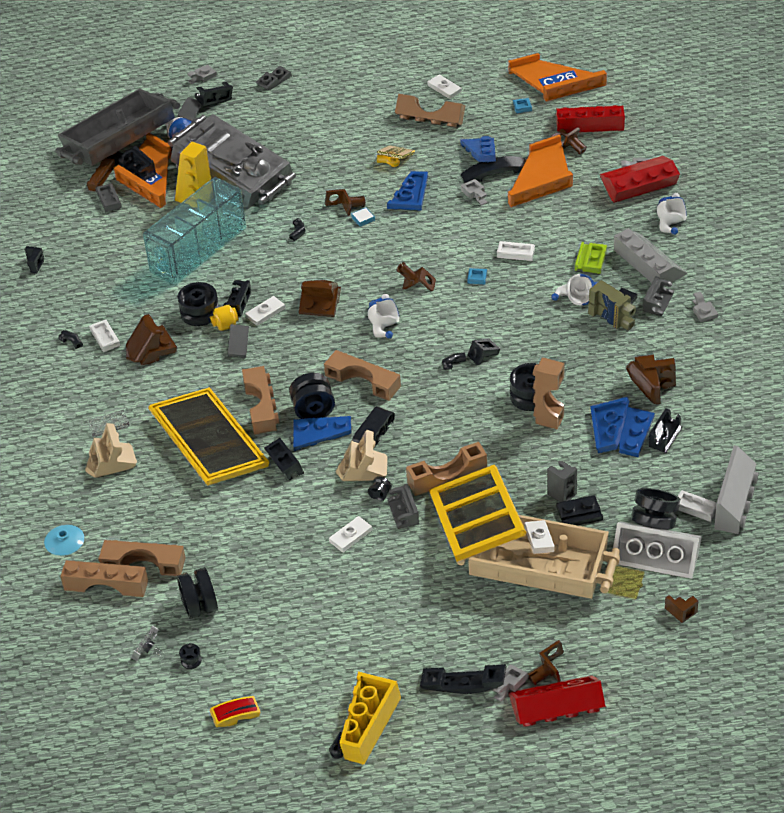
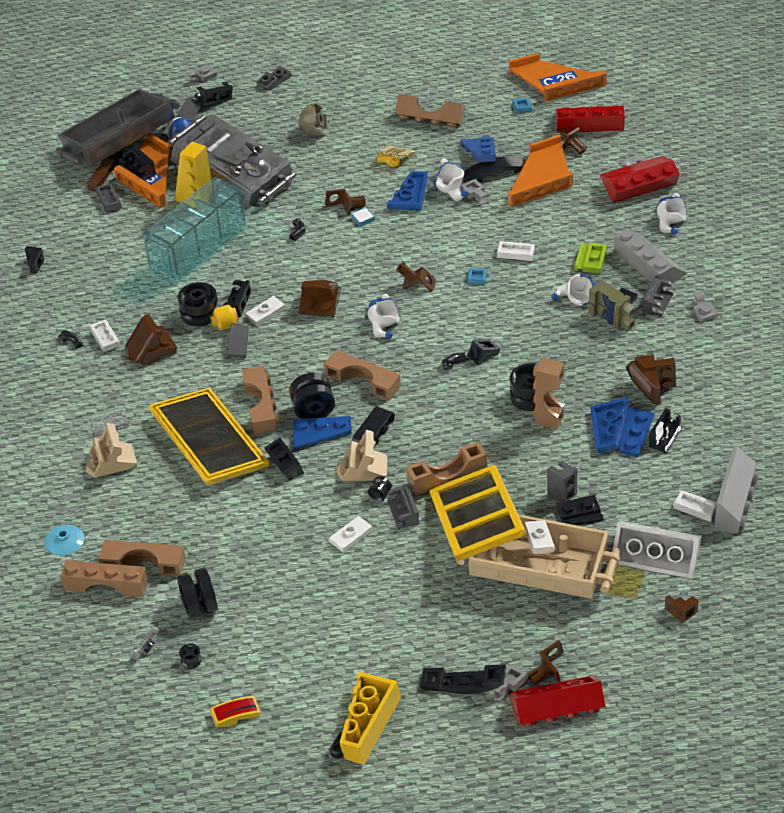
(311, 118): none -> dark tan cylinder
(444, 86): white plate -> none
(450, 179): none -> white piece
(655, 508): black wheel -> none

